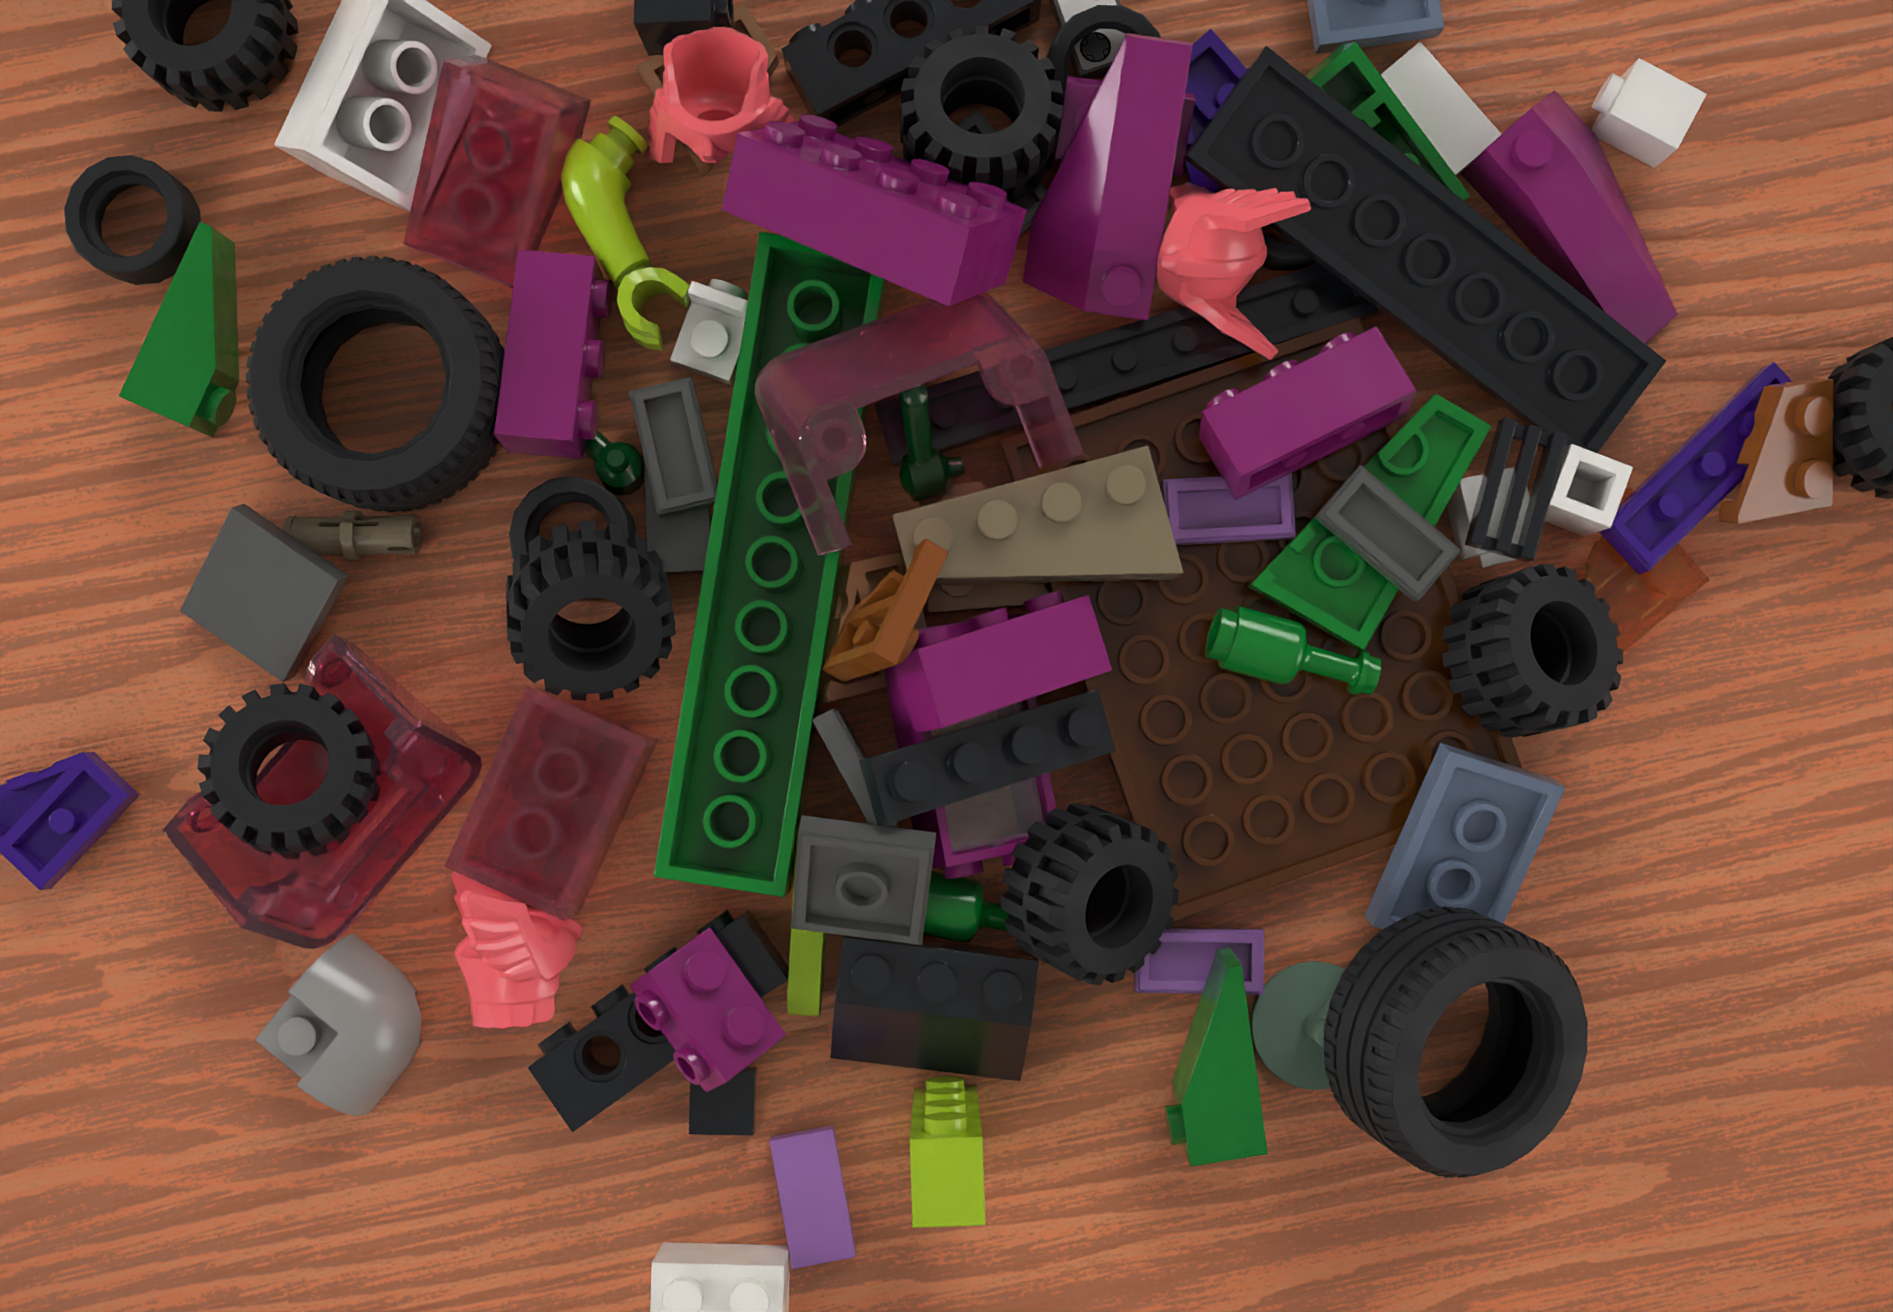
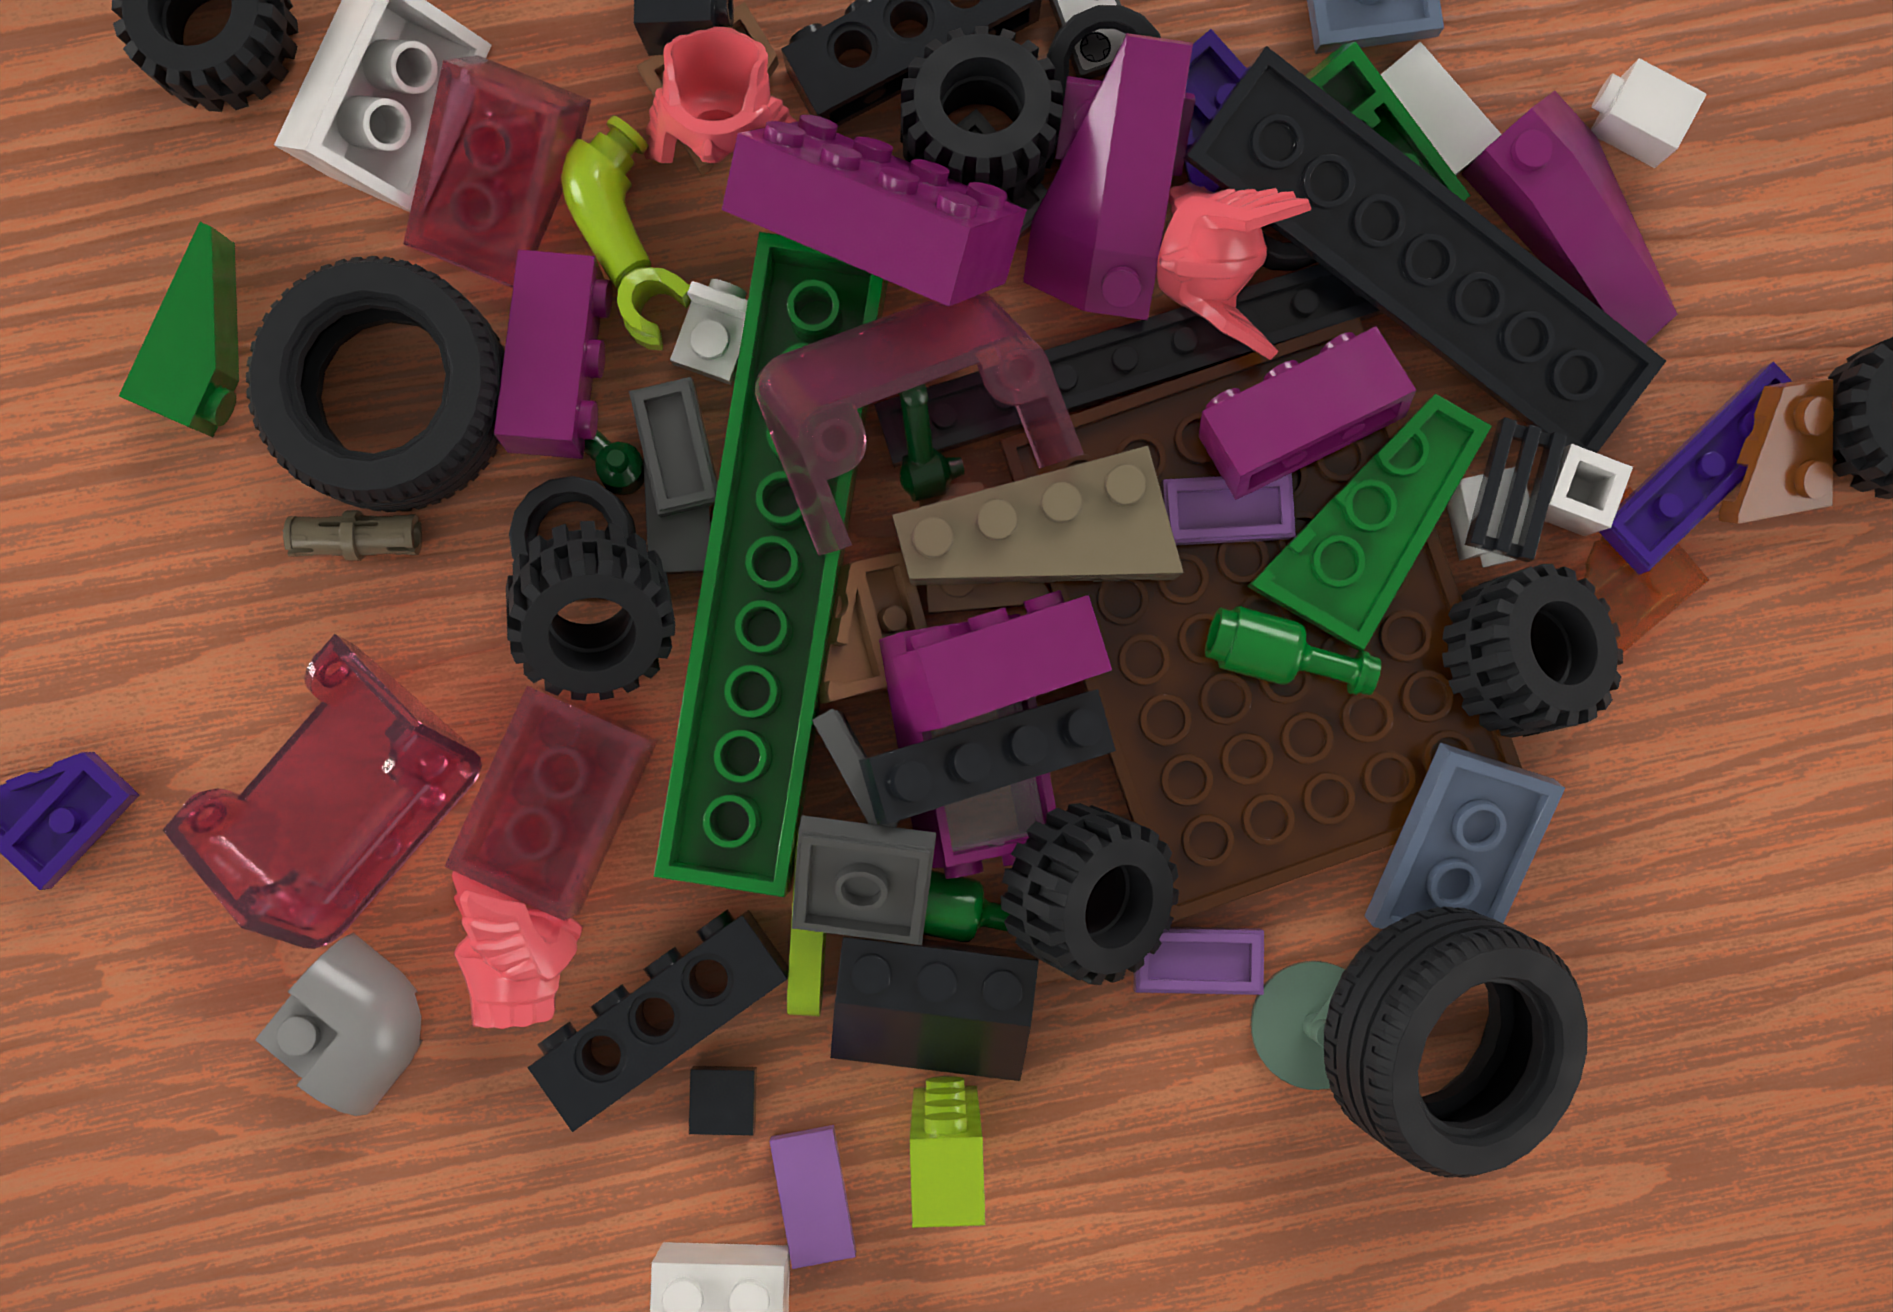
(95, 191): black tyre -> none
(257, 731): black tyre -> none
(263, 592): dark grey tile -> none
(706, 1012): magenta bracket -> none
(882, 625): dark orange wing -> none
(1216, 1078): green slope -> none
(1387, 533): dark grey tile -> none

